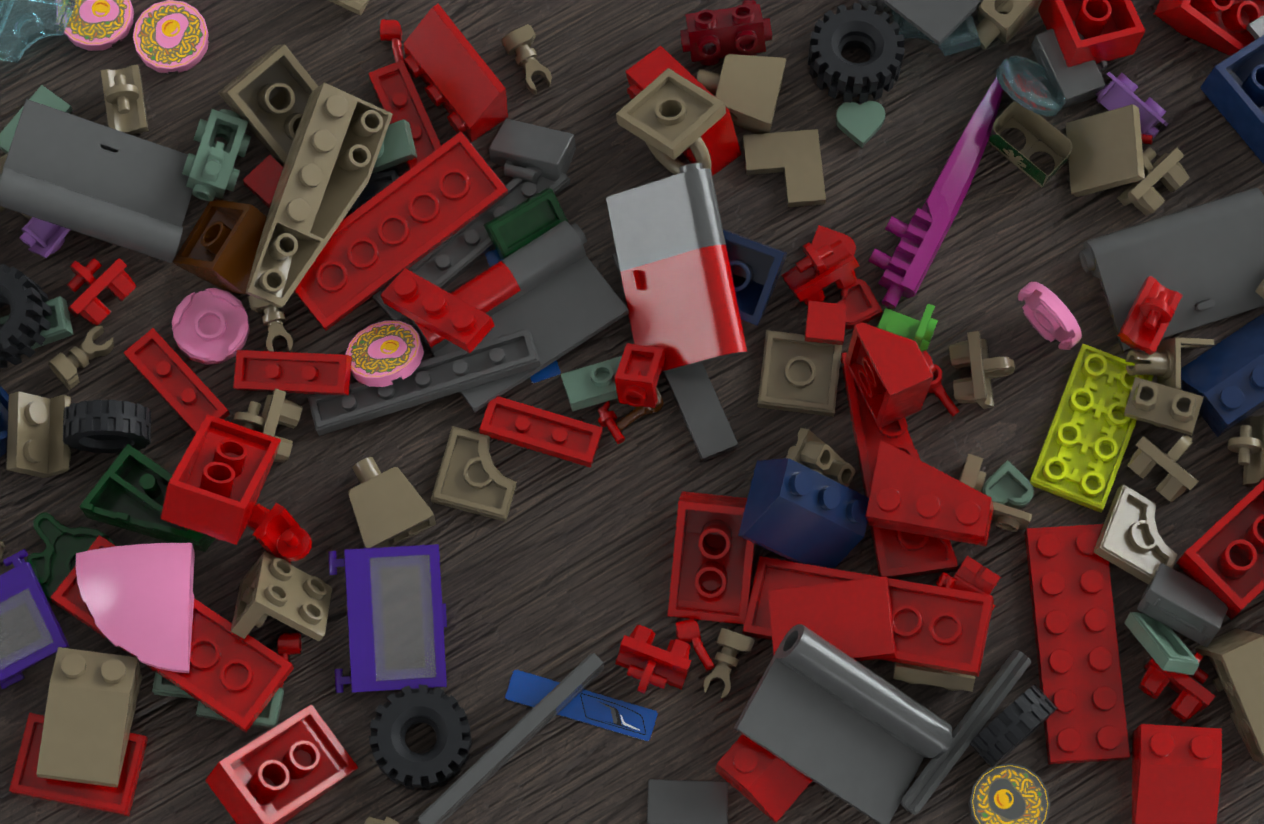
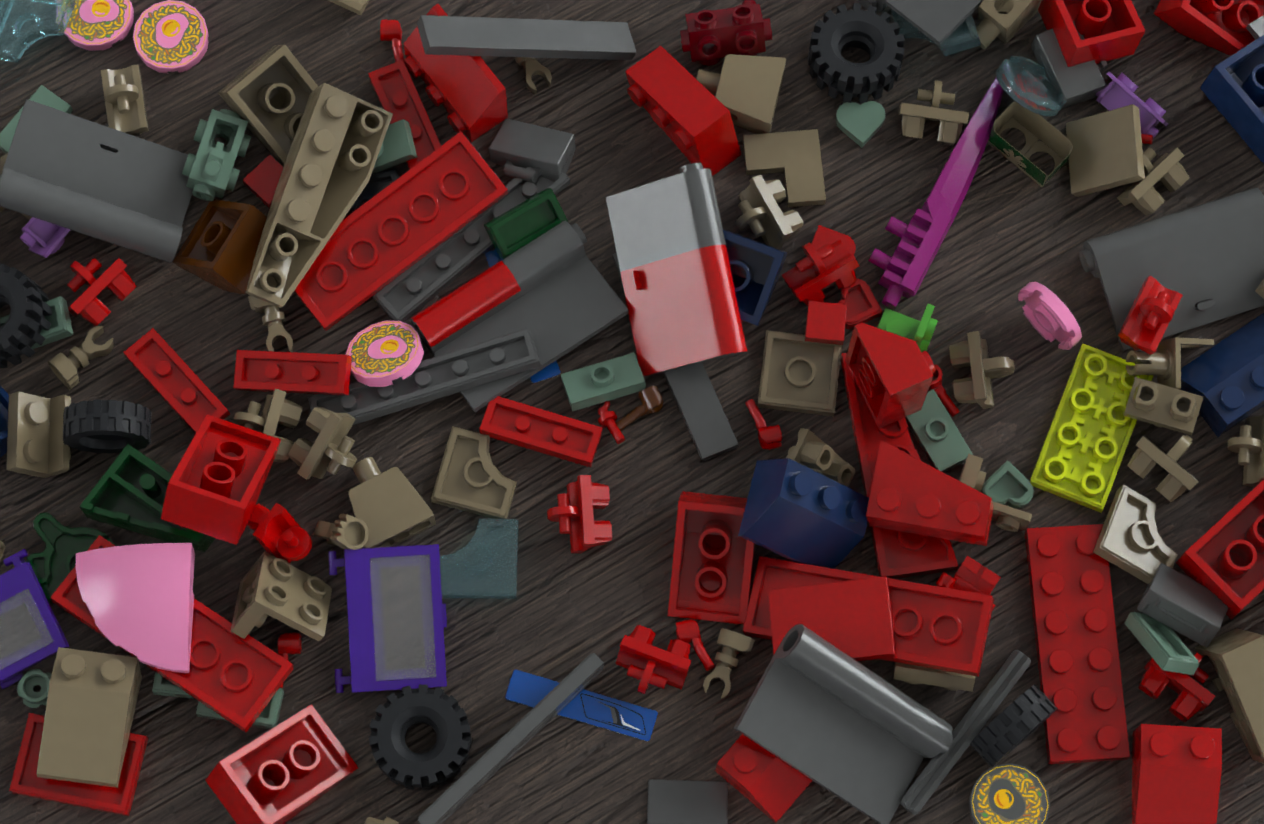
(26, 688): none -> sand green plate
(210, 326): bright pink tile -> none
(330, 447): none -> dark tan hips
(346, 533): none -> dark tan piece
(437, 310): red plate -> none
(485, 565): none -> clear light blue tile
(525, 38): none -> dark grey tile
(577, 516): none -> red hips
(639, 375): red bracket -> none
(671, 118): dark tan tile -> none
(764, 215): none -> dark tan hips
(768, 436): none -> red hand
(938, 434): none -> sand green plate
(949, 120): none -> dark tan hips

